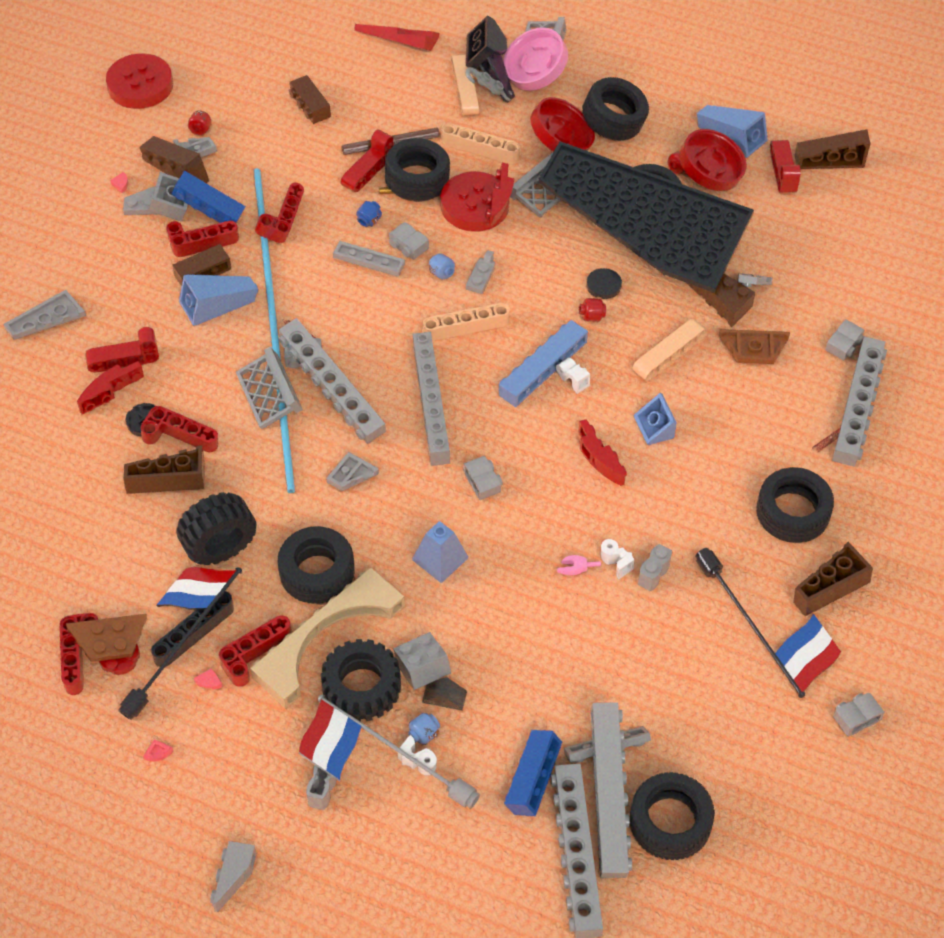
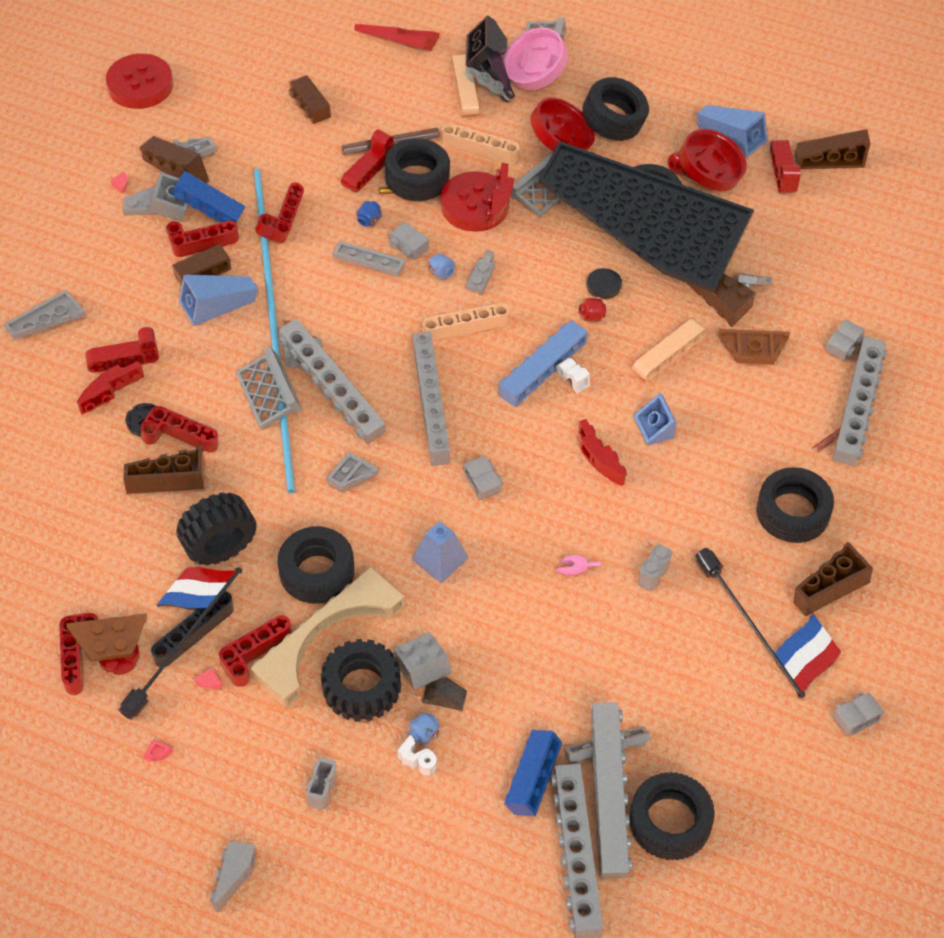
(199, 122): red head -> none
(334, 737): flag -> none
(612, 554): white leg -> none

